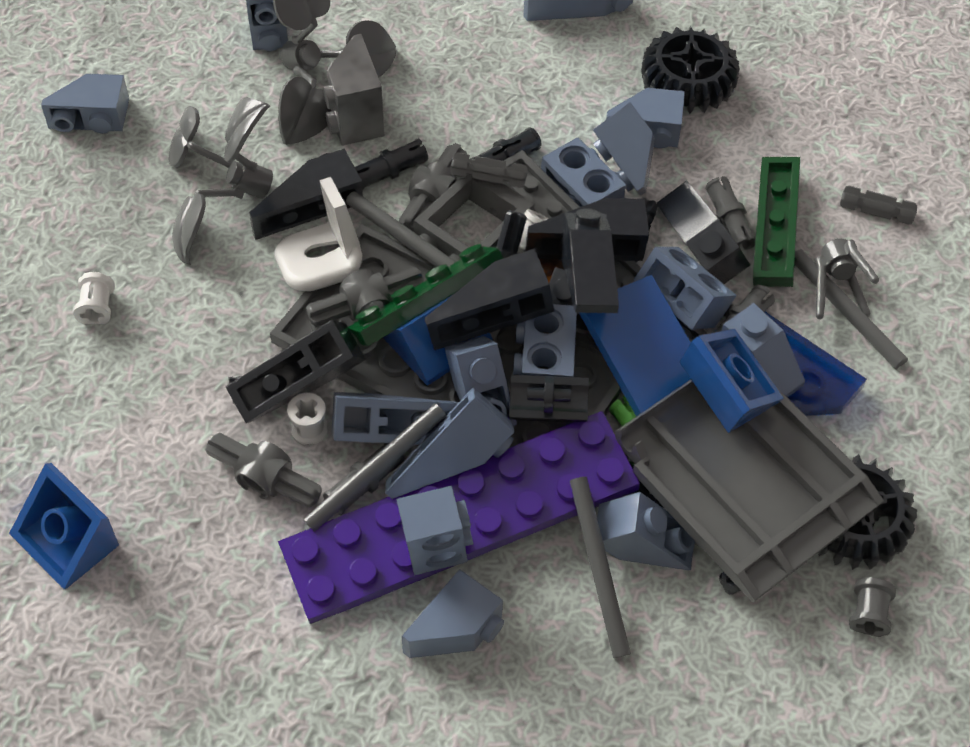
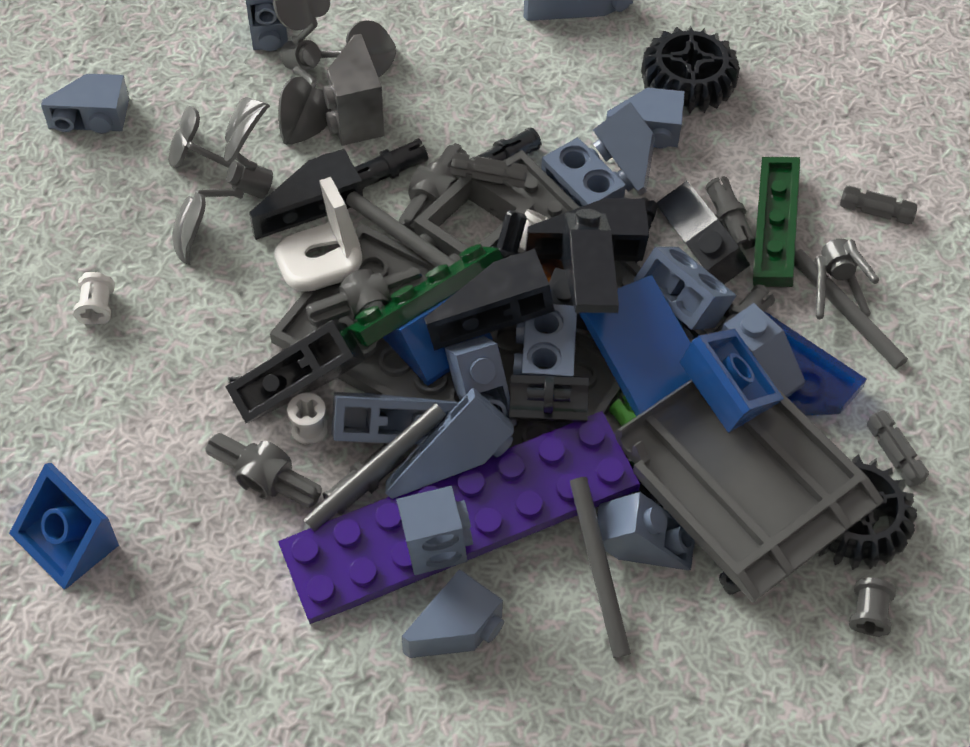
(897, 448): none -> dark grey axle

